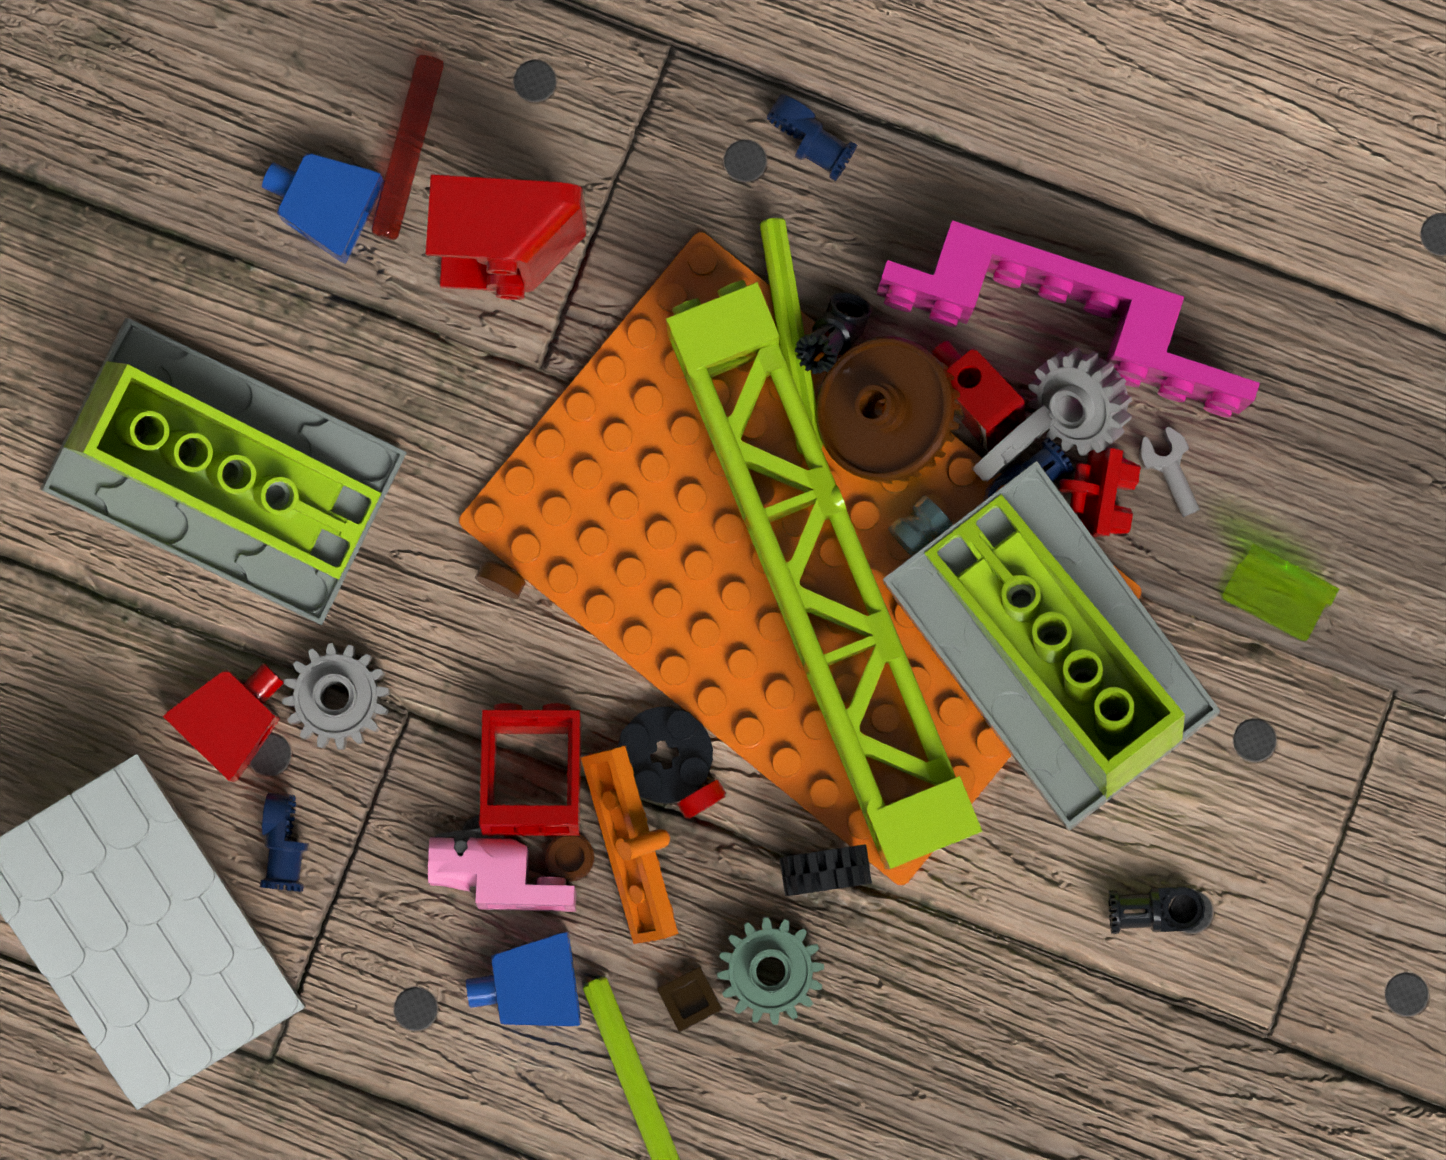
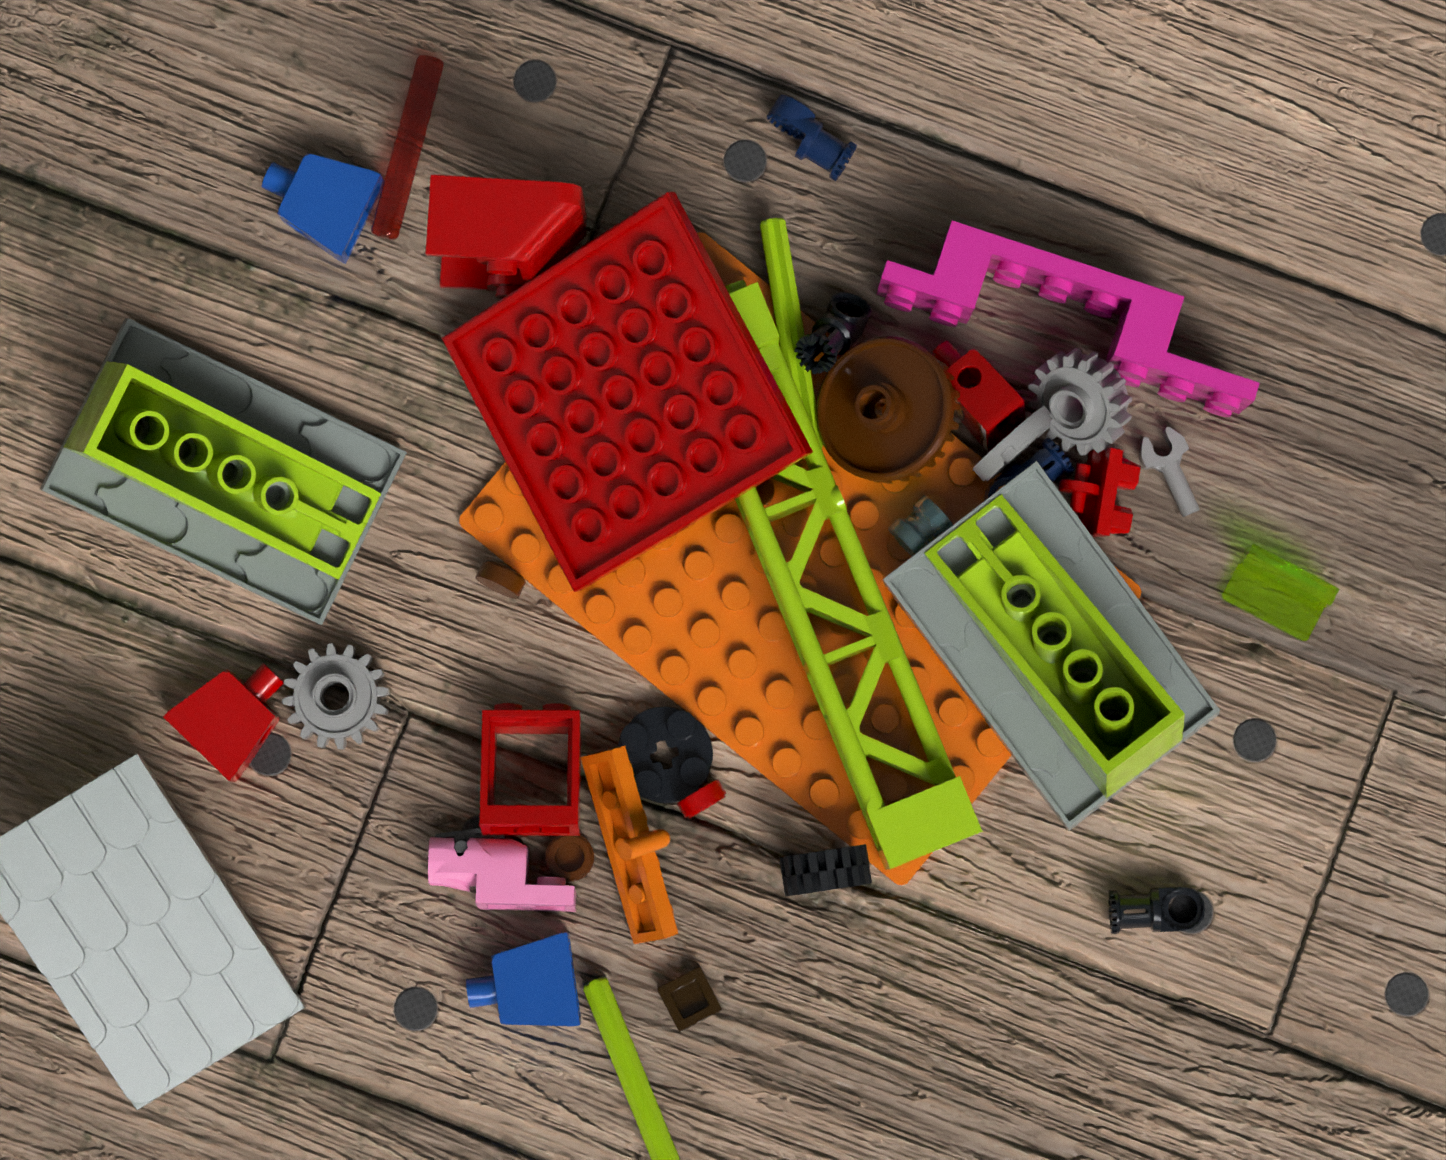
(283, 855): dark blue connector -> none
(626, 393): none -> red tile
(796, 978): sand green gear -> none

